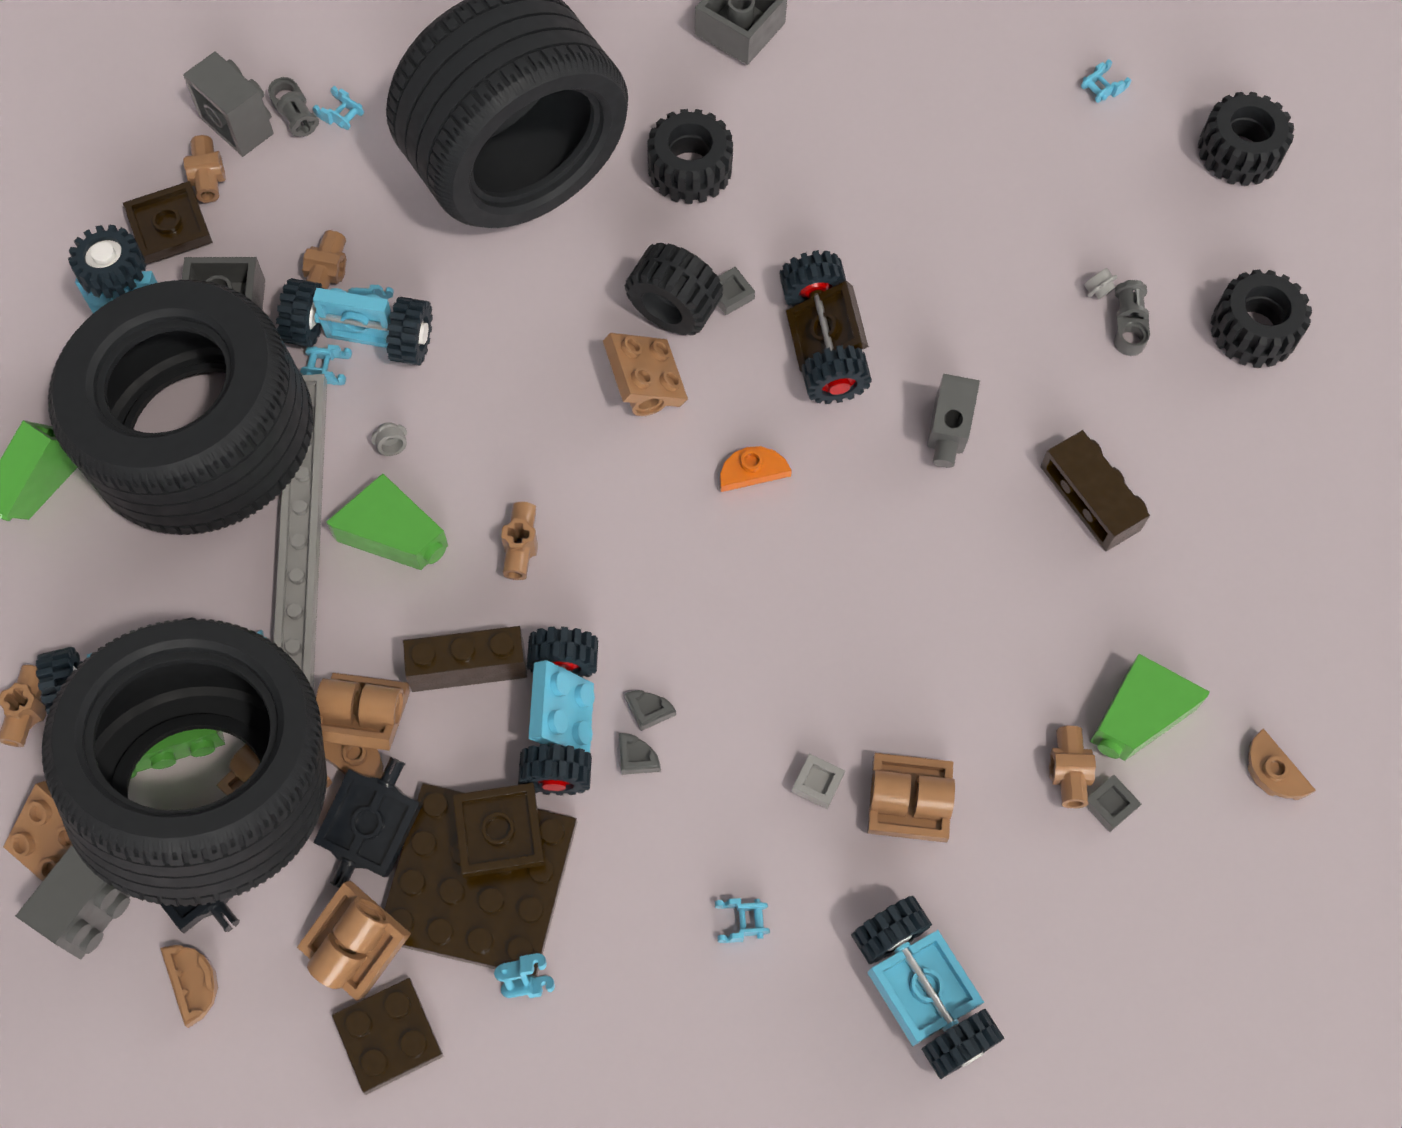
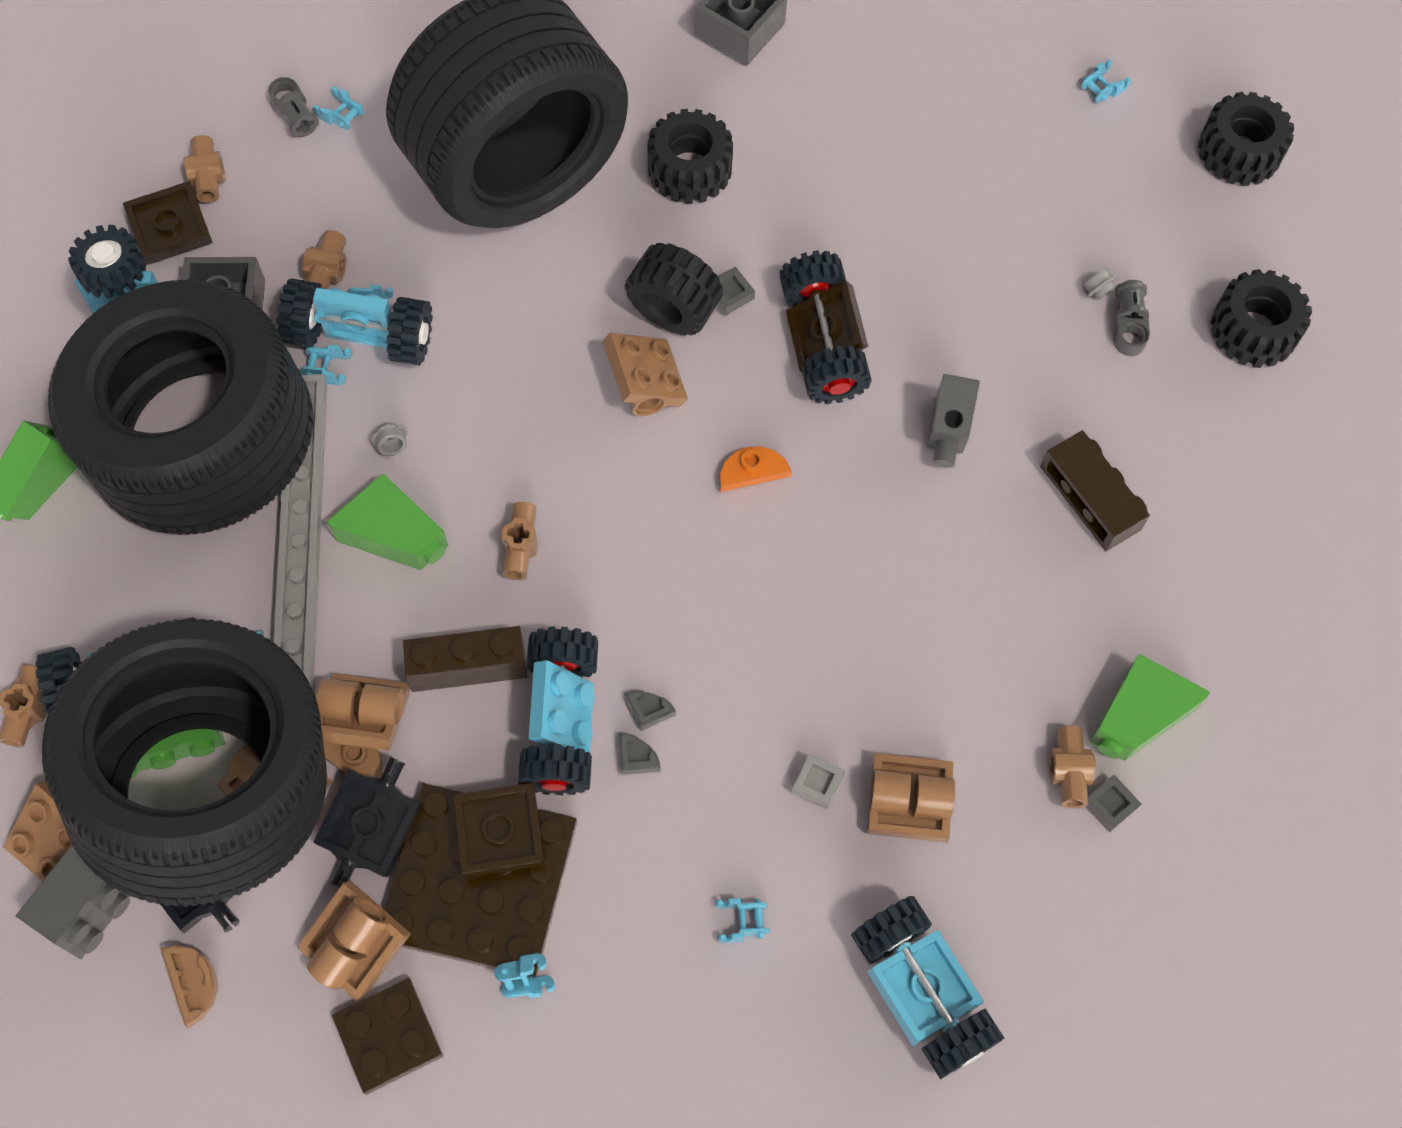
(229, 103): dark grey brick -> none
(1274, 770): medium nougat plate -> none

